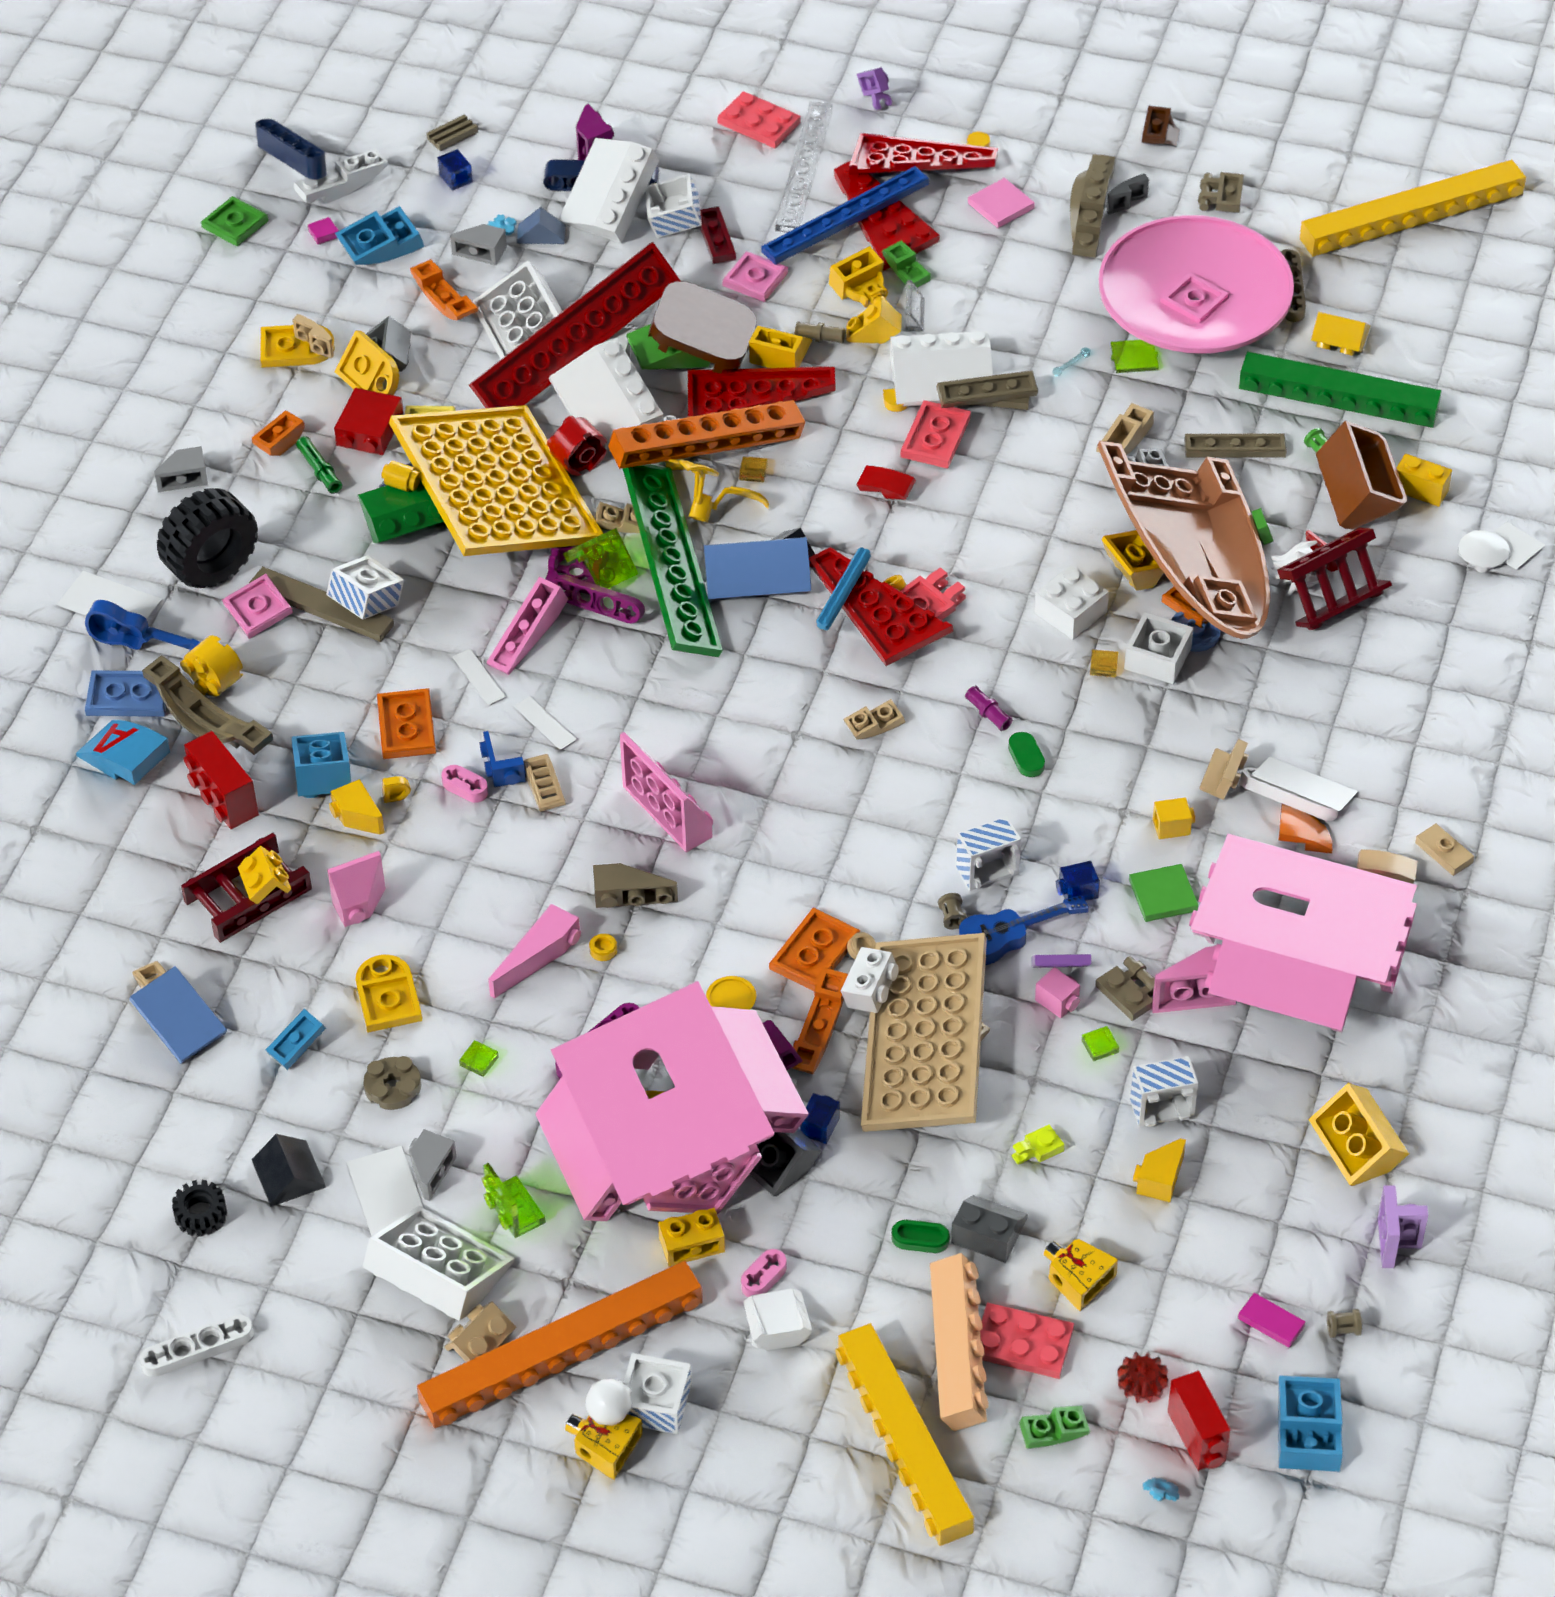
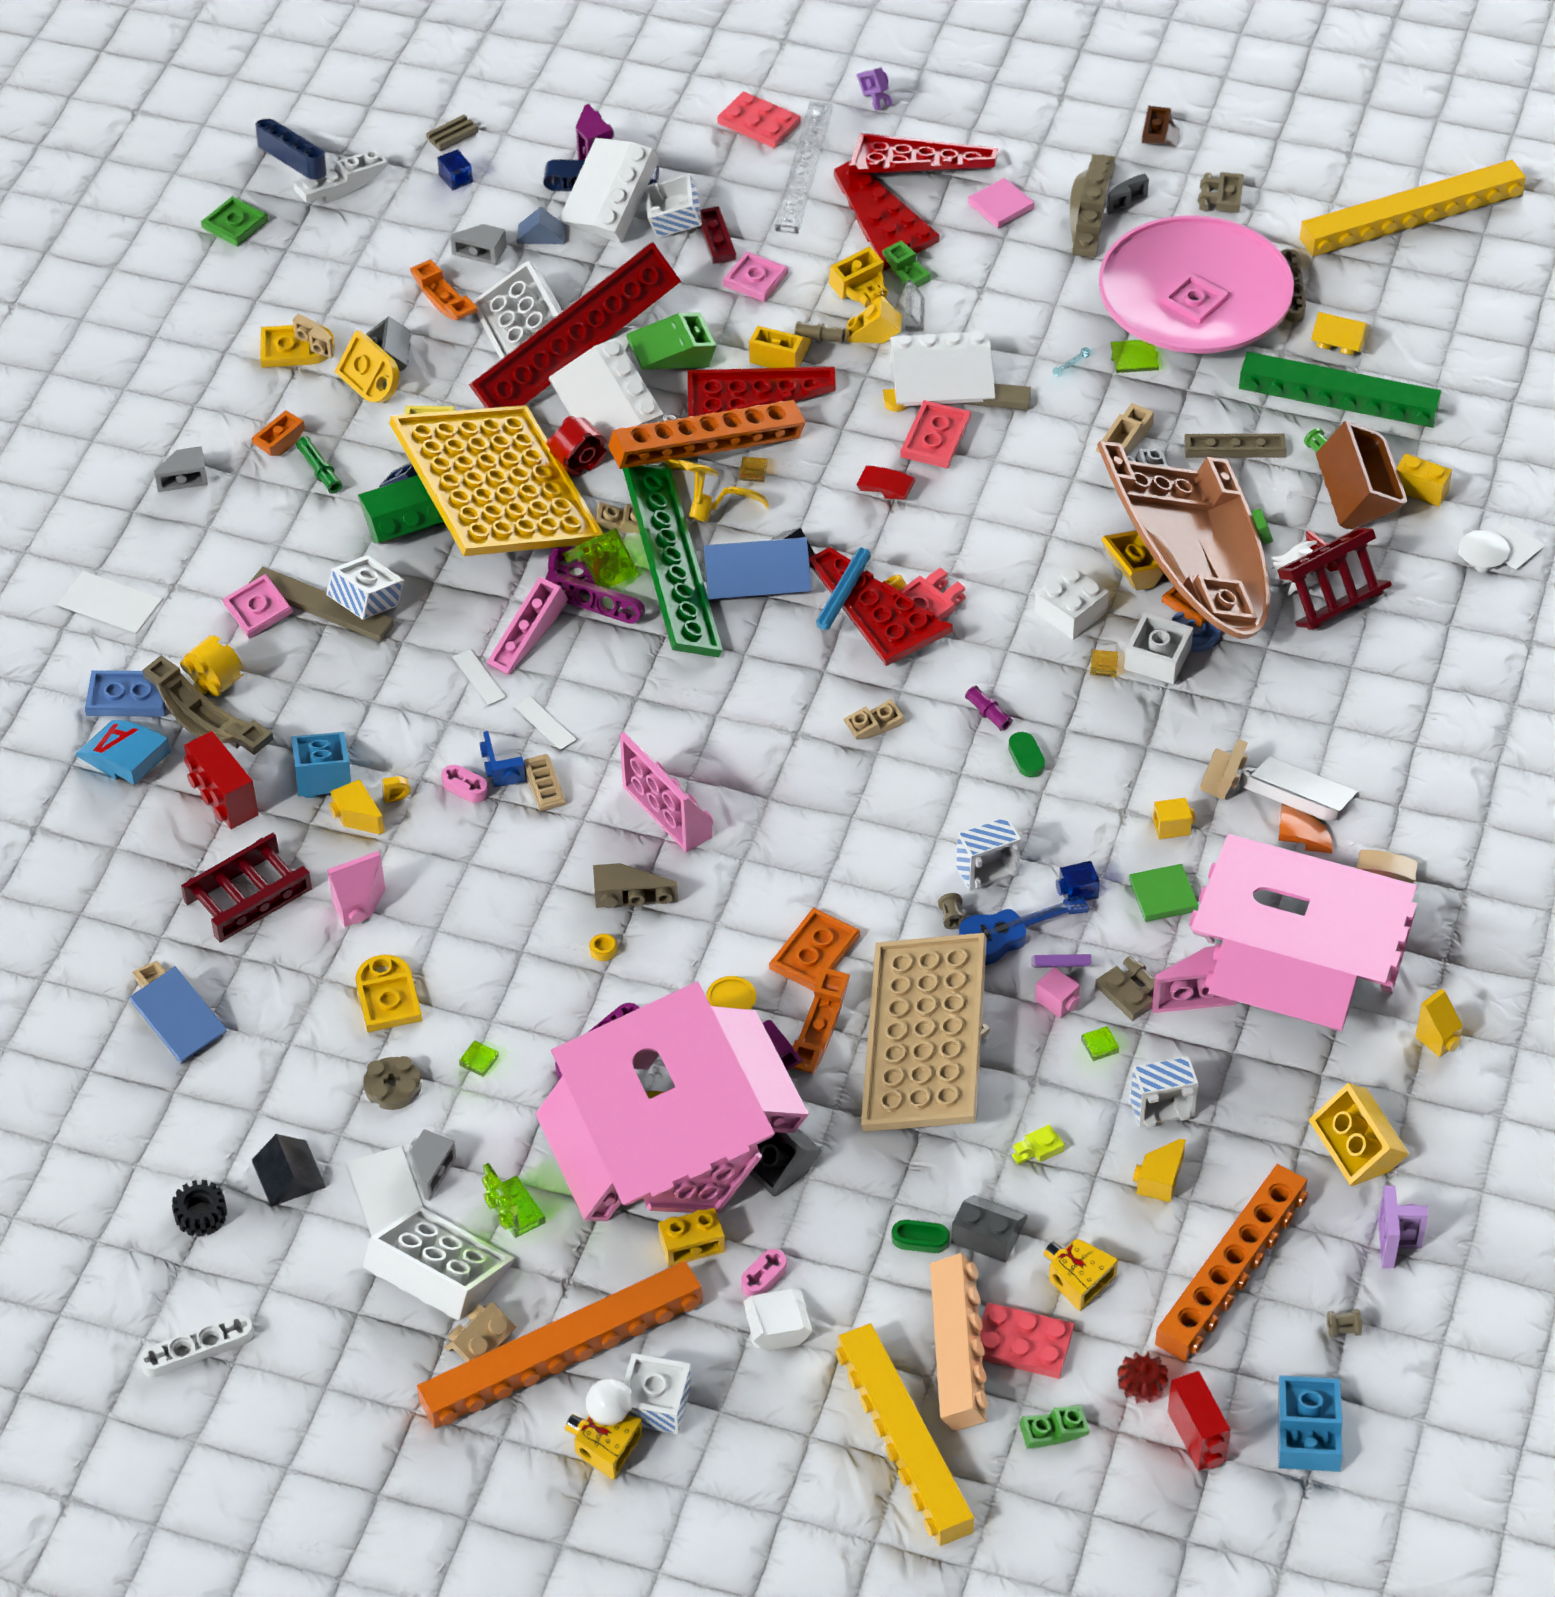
(117, 626): blue piece -> none
(207, 538): black tyre -> none
(262, 873): yellow bracket -> none
(295, 1039): dark azure plate -> none
(322, 230): dark pink tile -> none
(366, 421): red brick -> none
(380, 237): dark azure slope -> none
(400, 476): yellow brick -> none
(406, 723): orange tile -> none
(500, 222): medium azure plant -> none
(541, 945): bright pink slope -> none
(703, 325): tile -> none
(822, 1118): clear blue brick -> none
(845, 215): blue tile -> none
(859, 940): tan tile -> none
(869, 980): white brick -> none
(978, 139): yellow tile -> none
(987, 389): dark tan tile -> none
(1161, 1488): medium azure plant -> none
(1183, 1340): none -> orange brick
(1271, 1320): dark pink tile -> none
(1439, 1024): none -> yellow slope
(1444, 849): tan plate -> none

